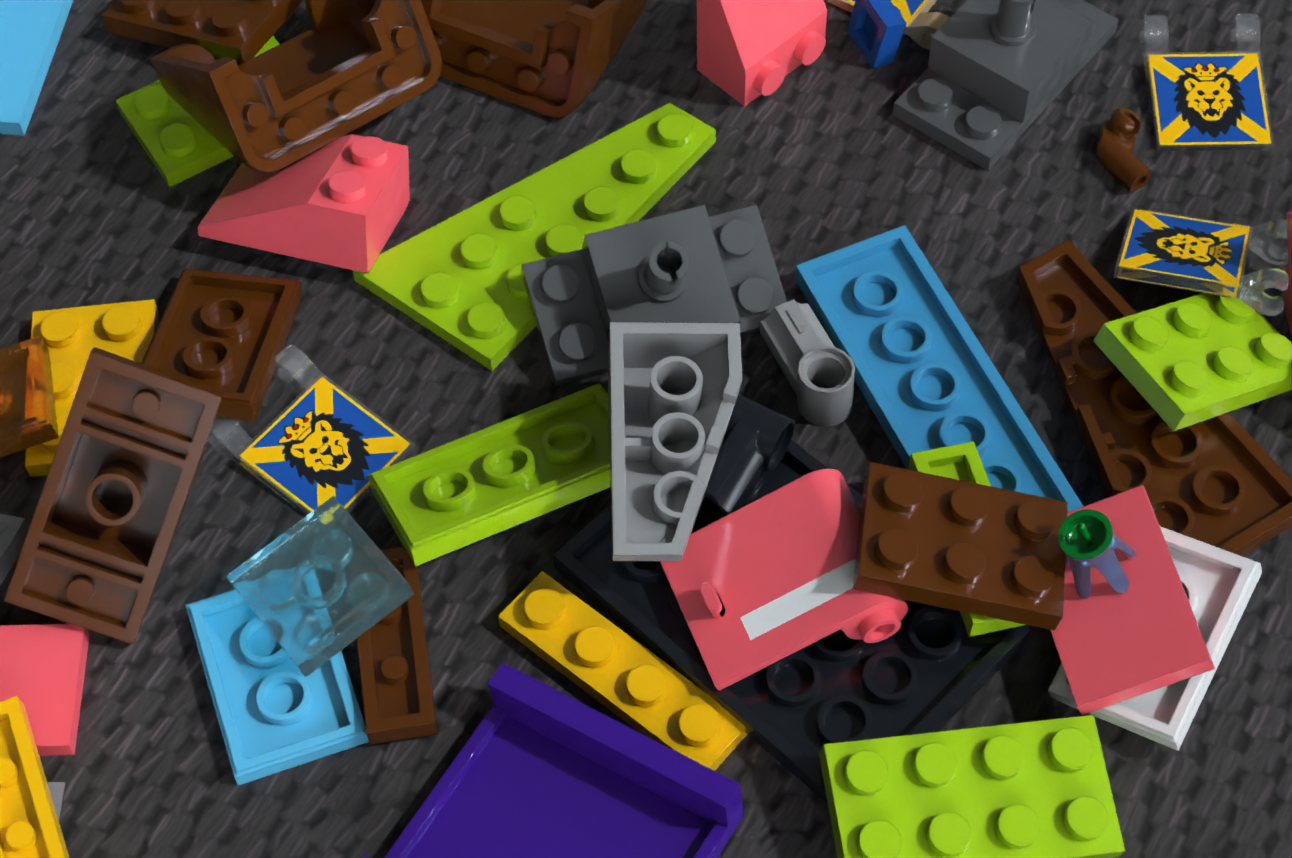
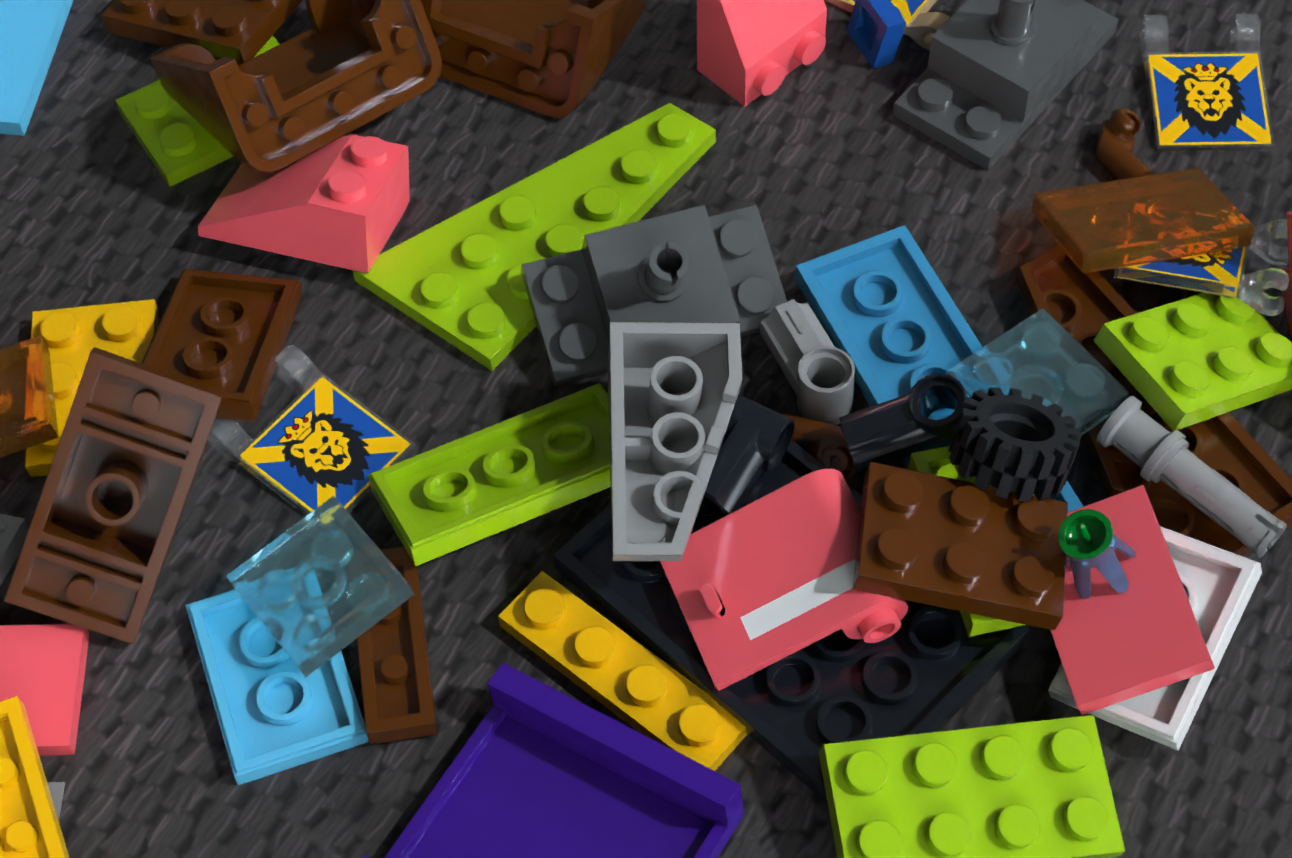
(825, 443): none -> reddish brown arm
(902, 424): none -> black piece
(1014, 444): none -> black tyre
(1044, 362): none -> clear light blue plate
(1142, 220): none -> clear orange tile
(1166, 458): none -> light grey pin

